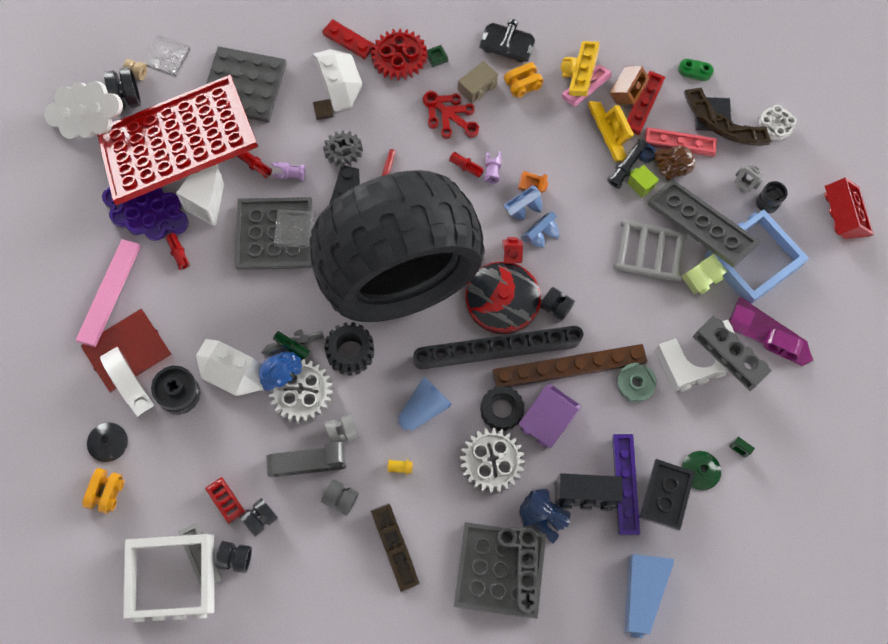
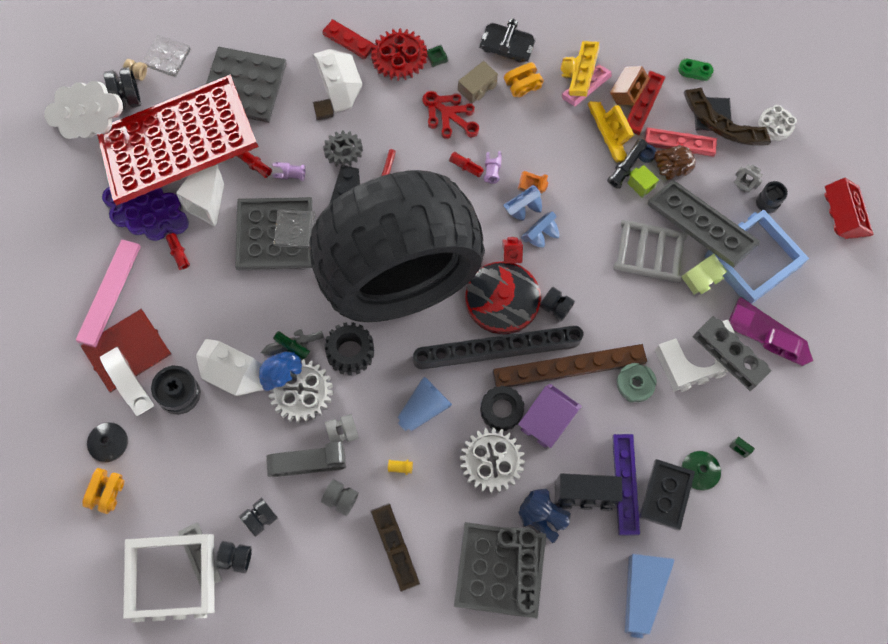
(216, 485): red slope -> none

